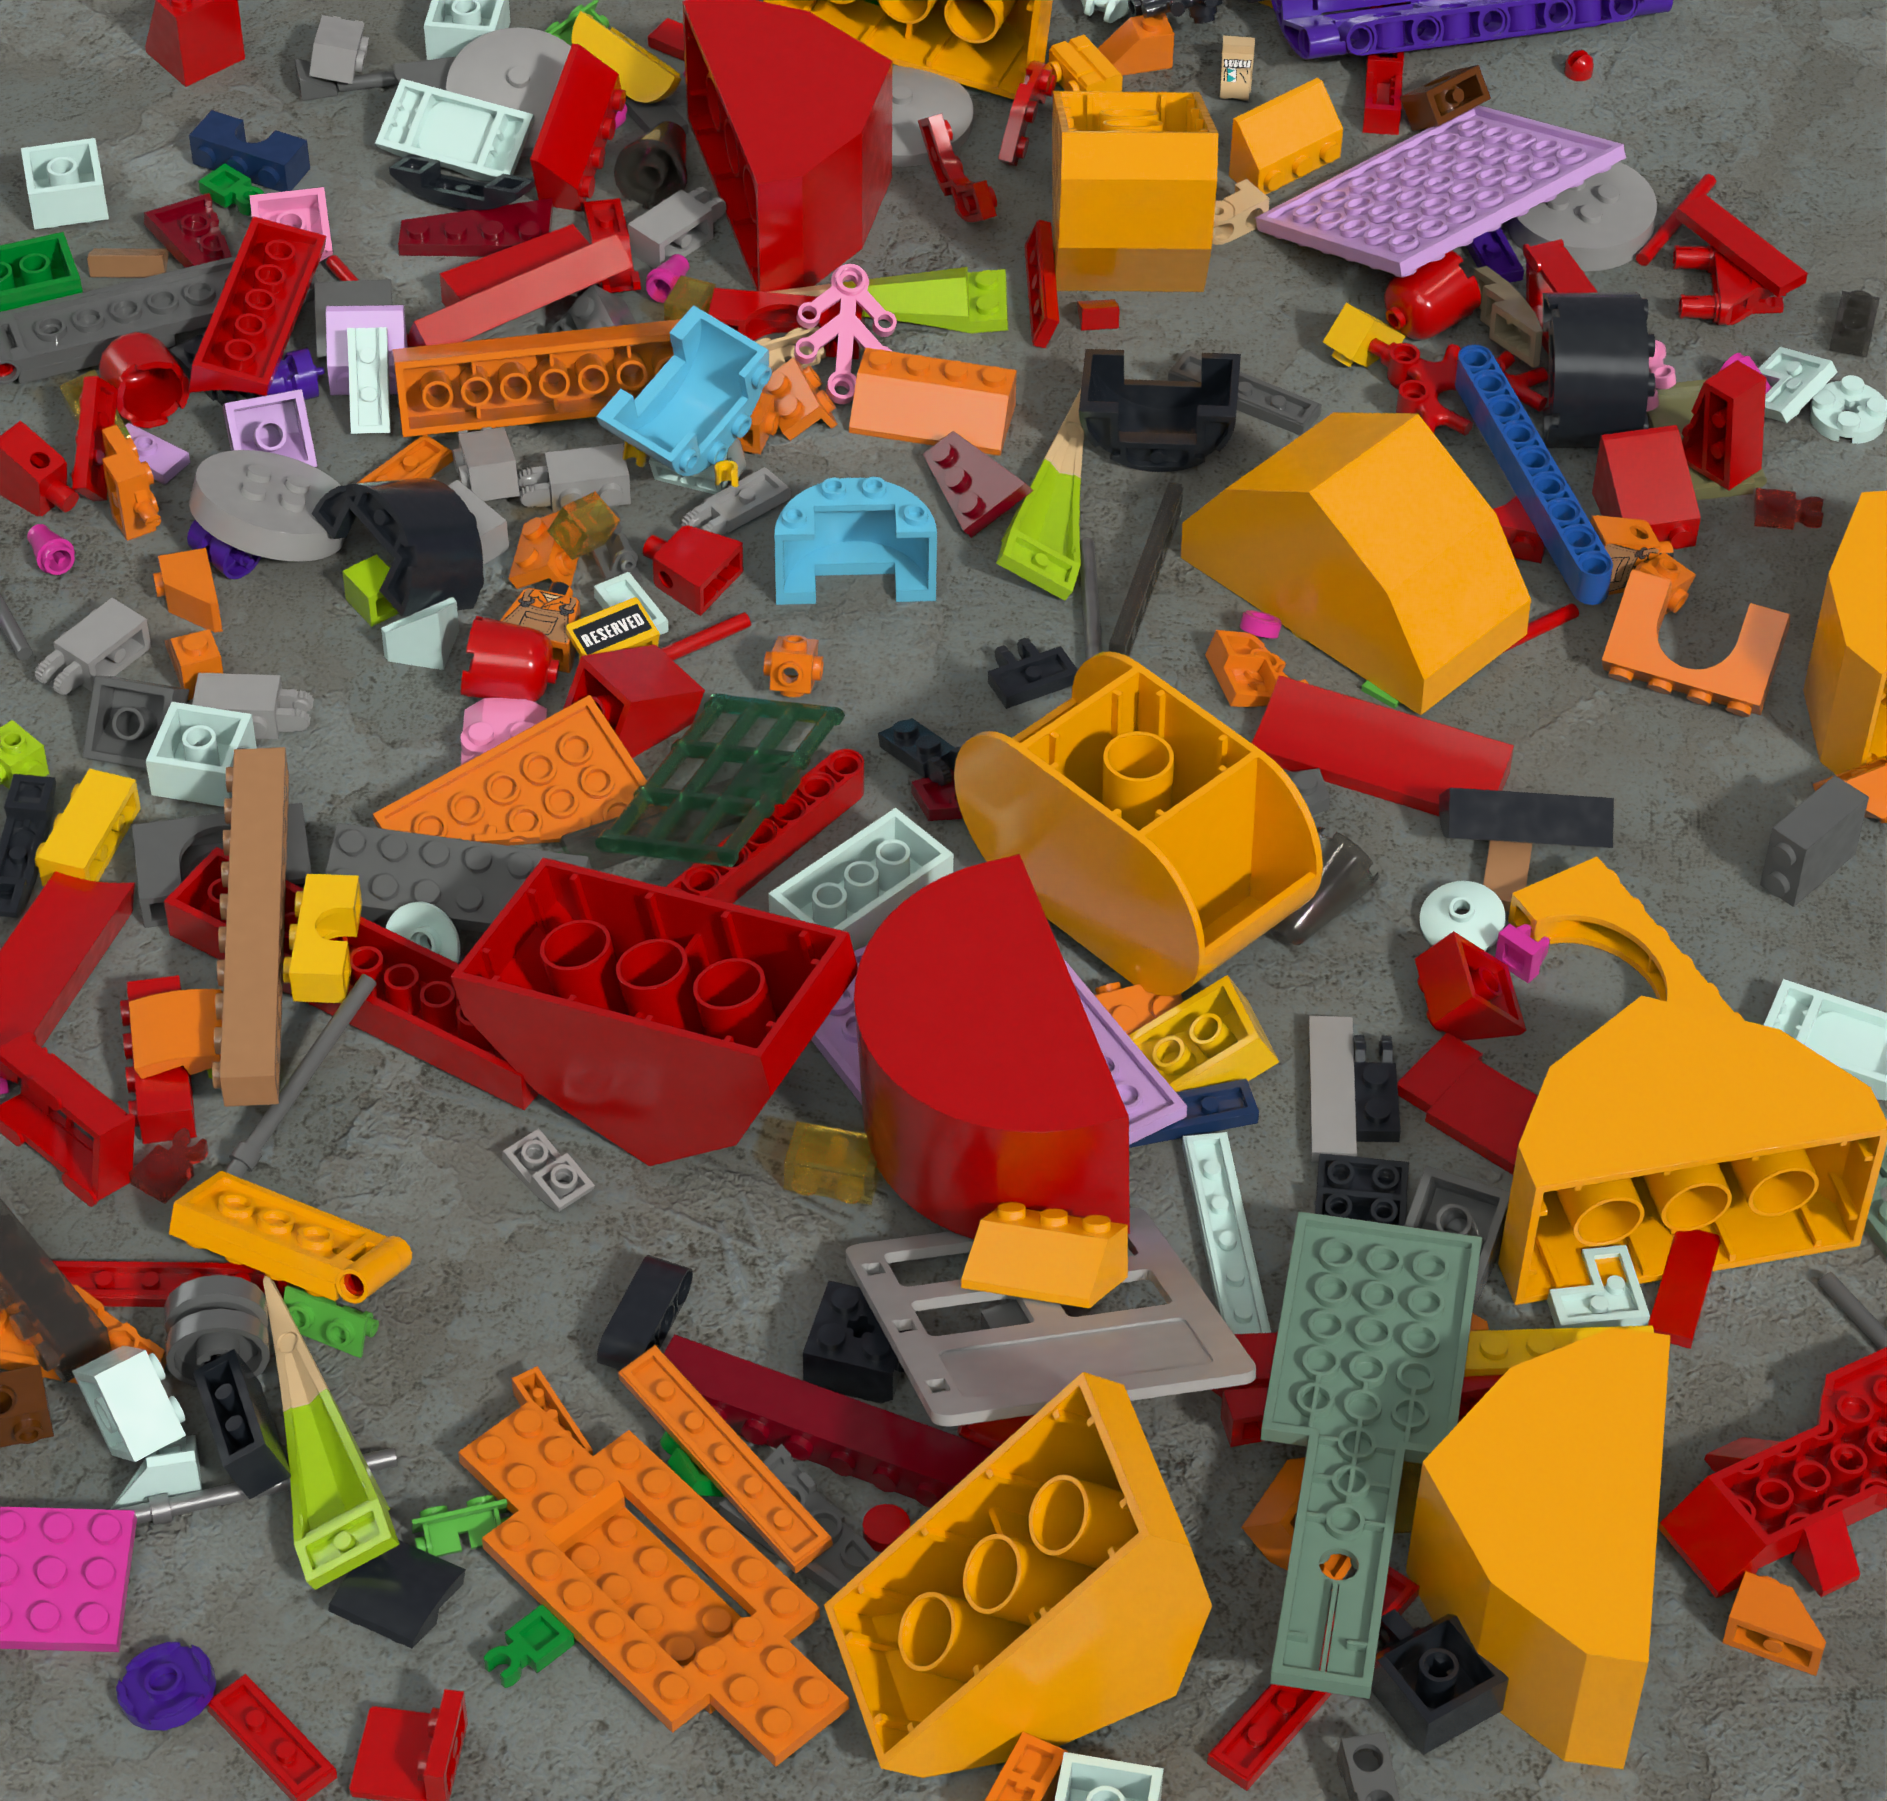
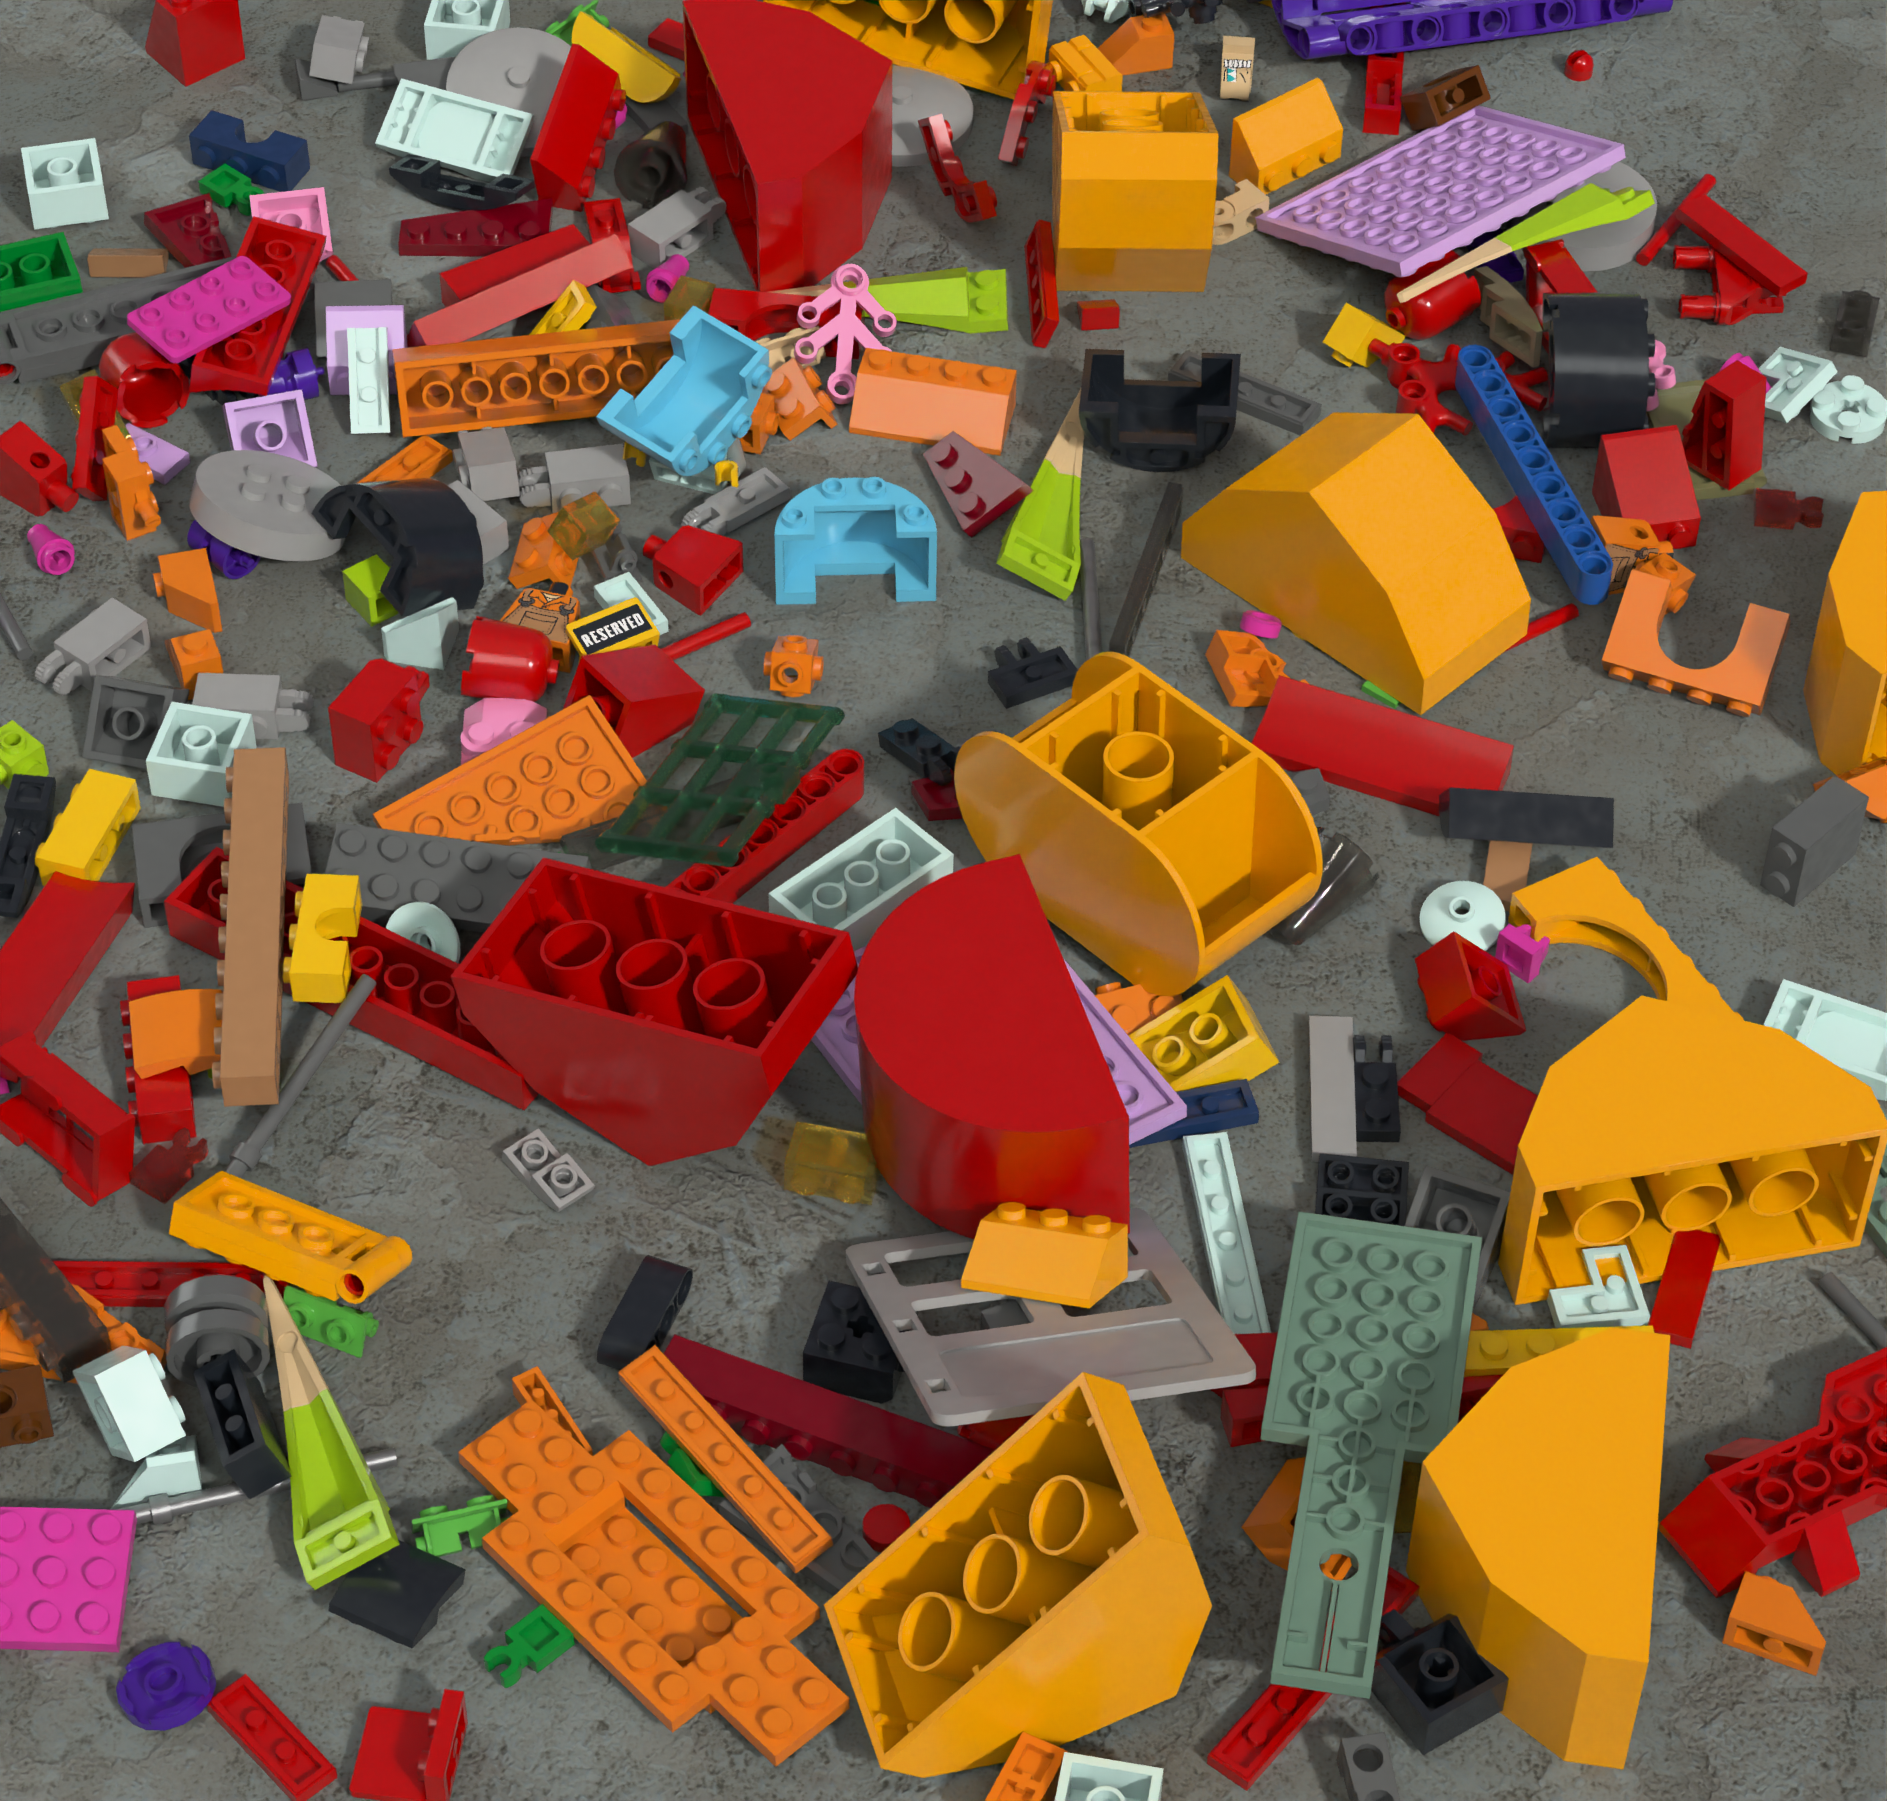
(208, 309): none -> dark pink bracket
(377, 718): none -> red hinge
(568, 312): none -> yellow plate
(1577, 211): none -> lime plate

